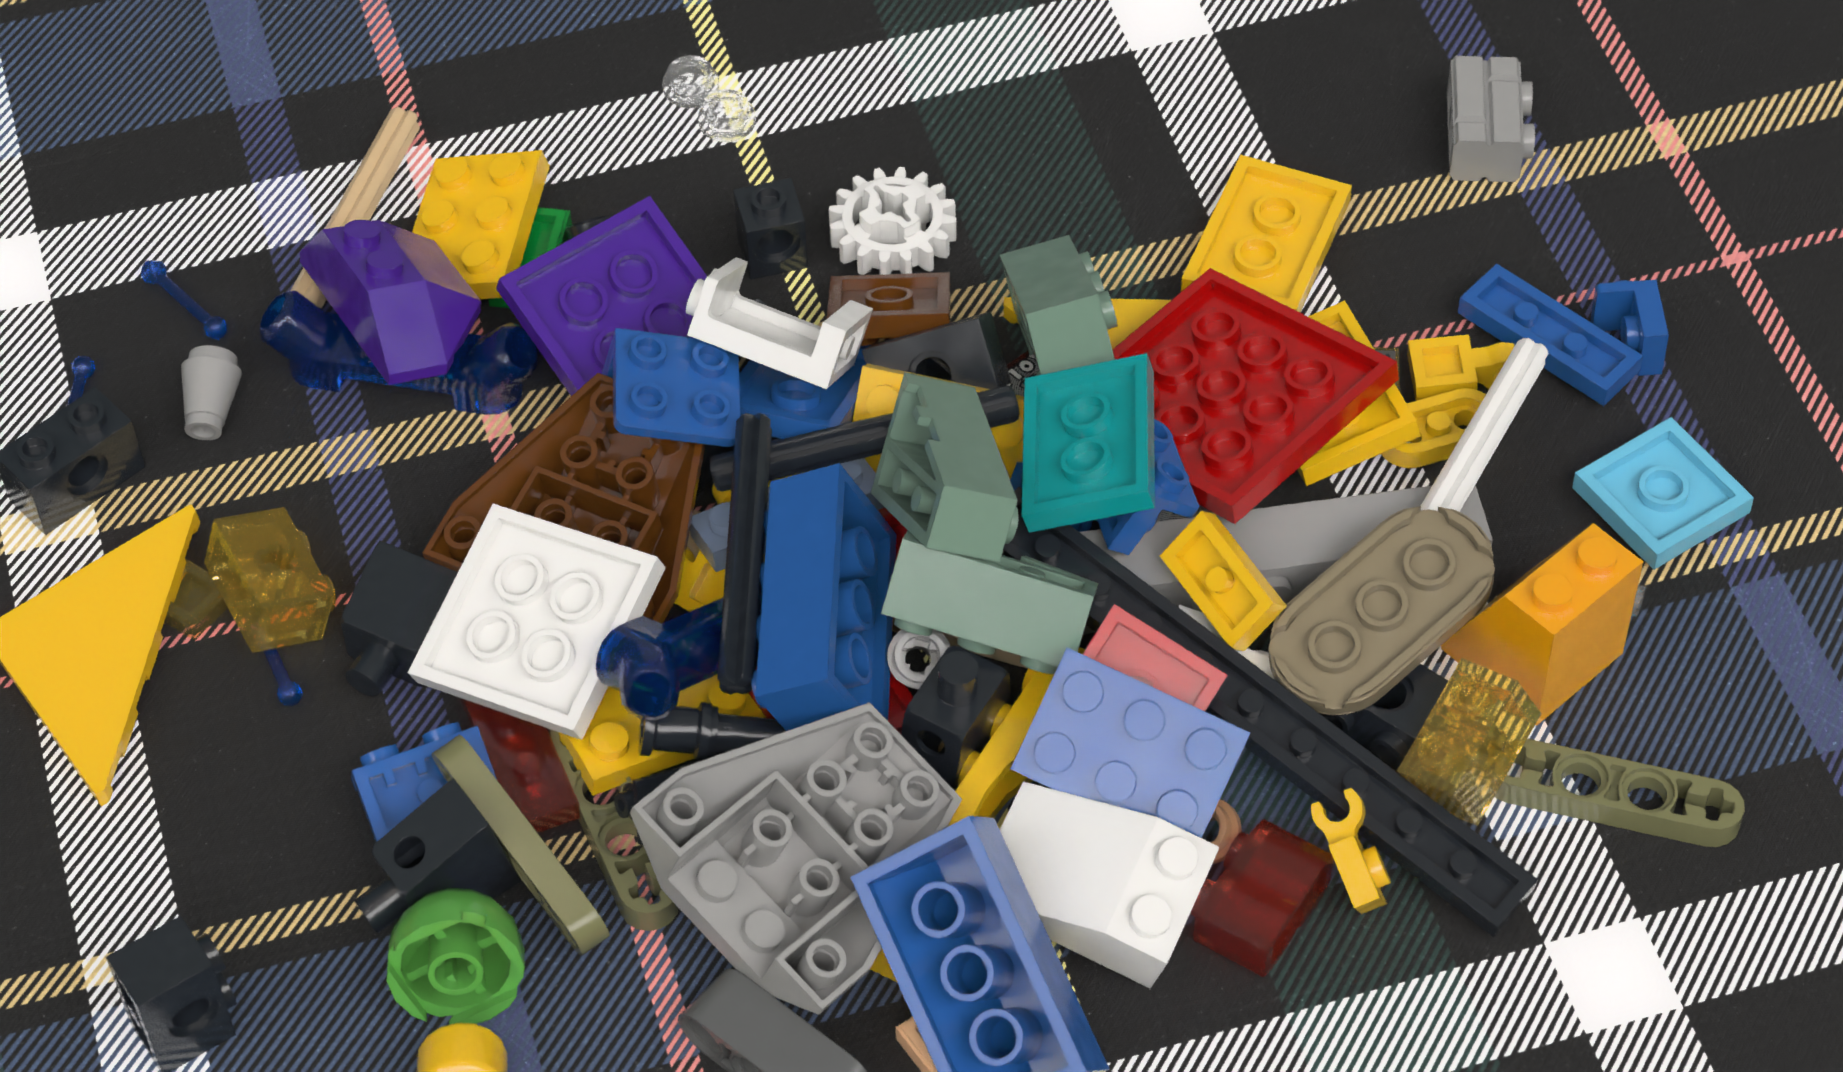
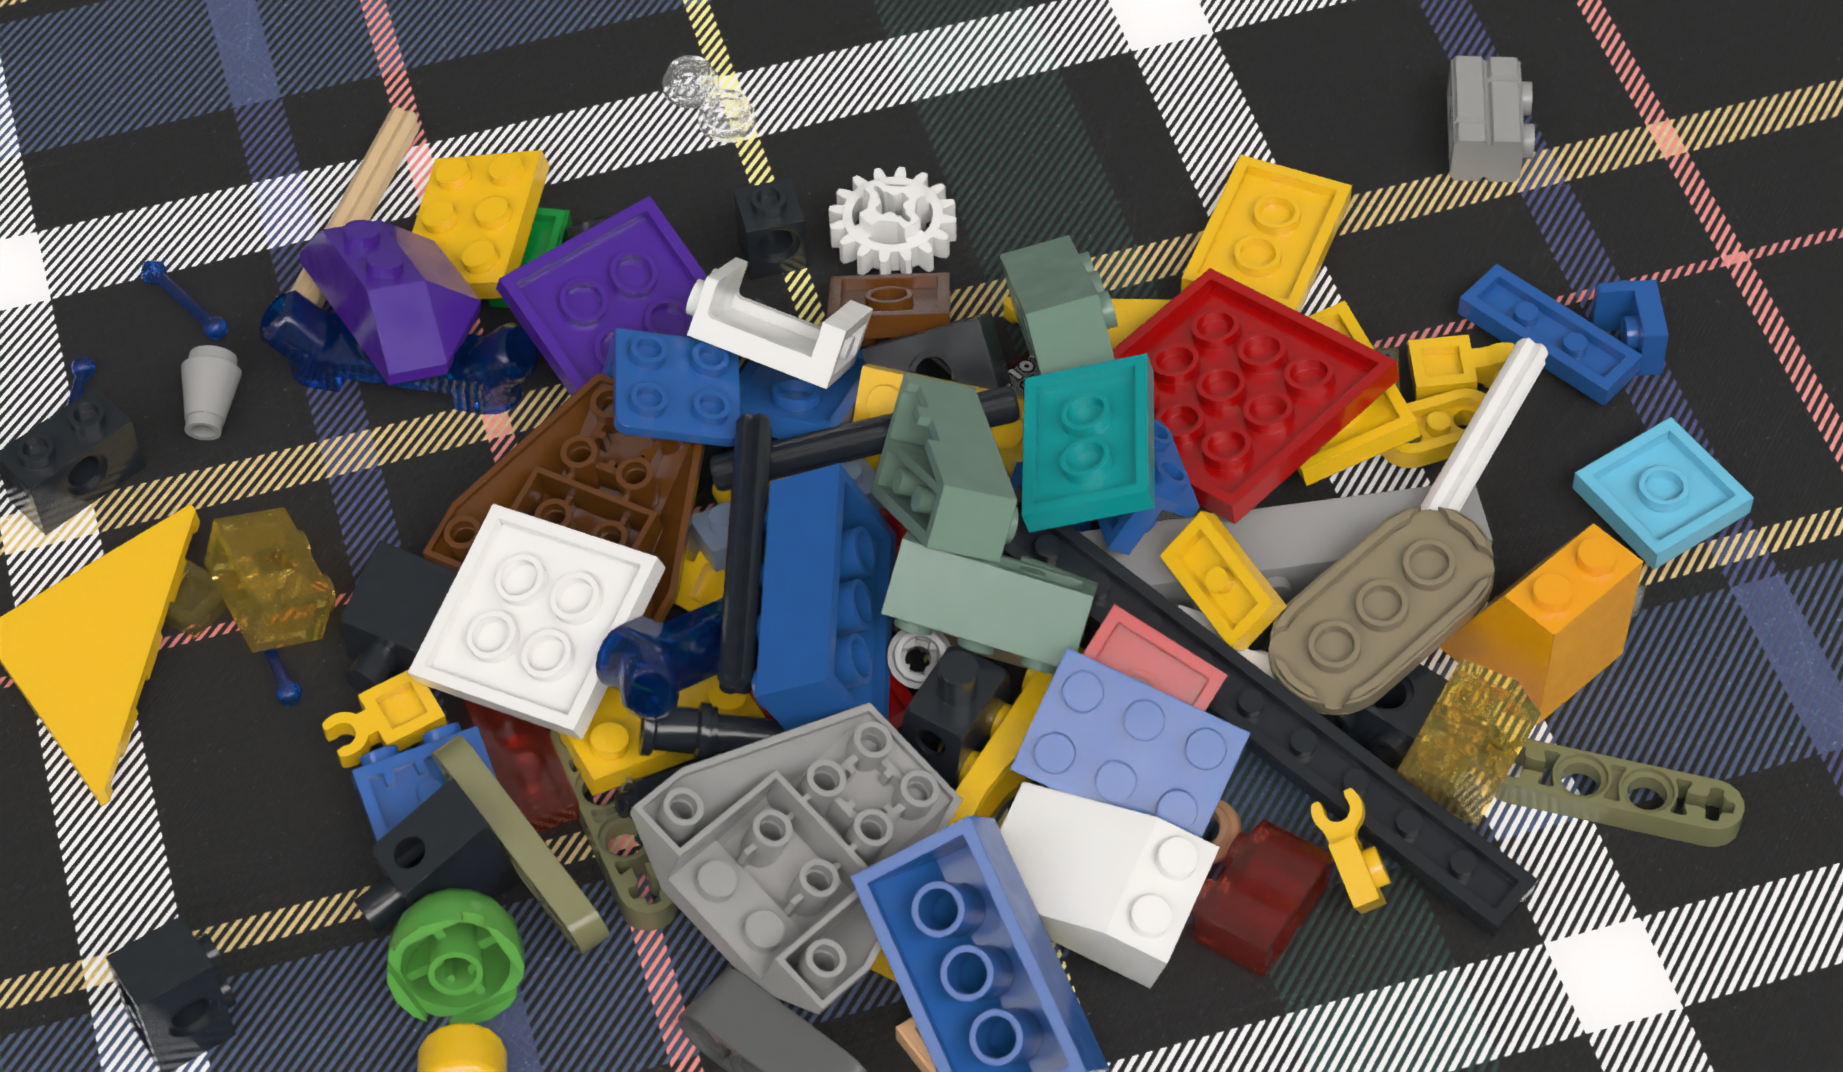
(392, 714): none -> yellow plate

